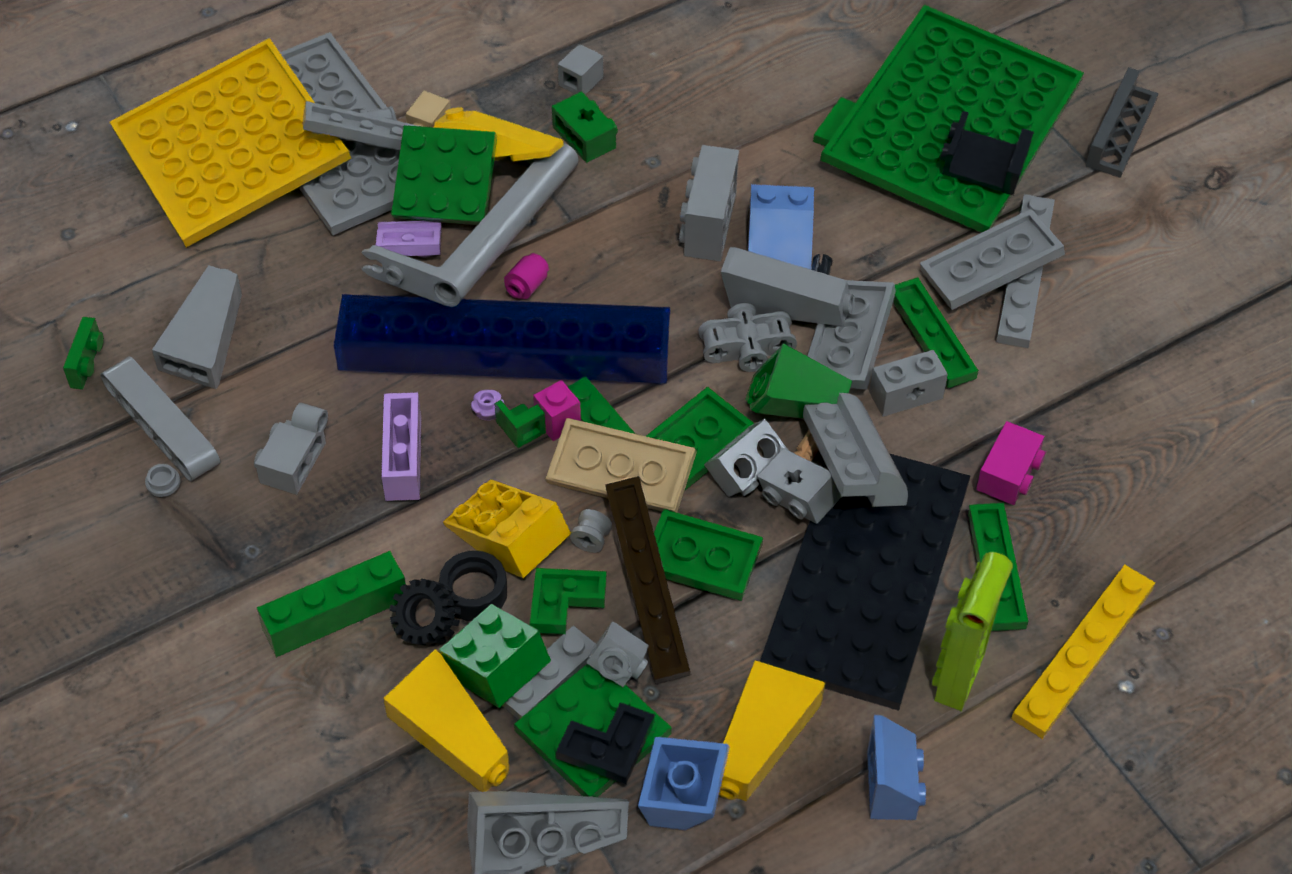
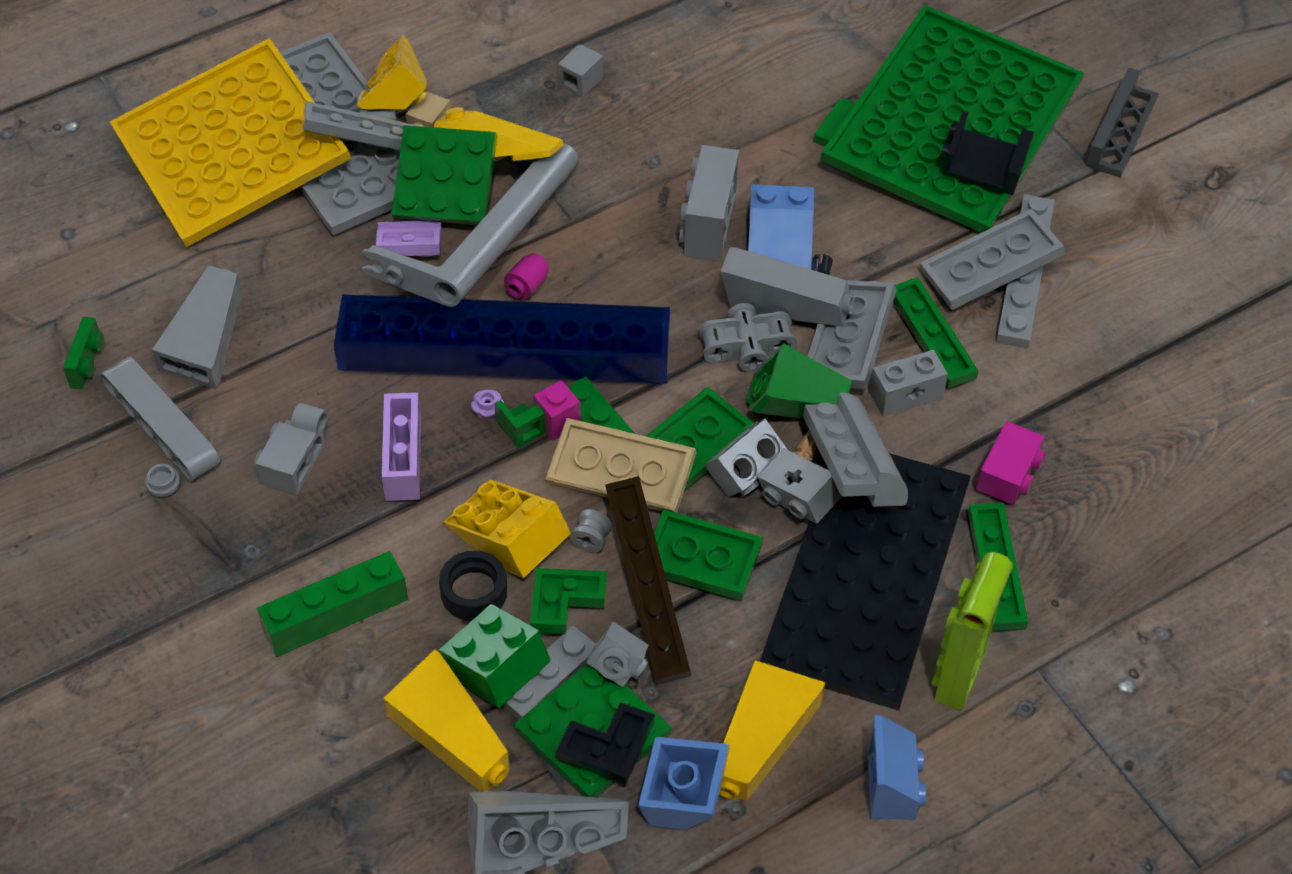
(396, 80): none -> yellow wedge
(406, 610): black tyre -> none
(584, 126): green brick -> none
(1083, 651): yellow plate -> none

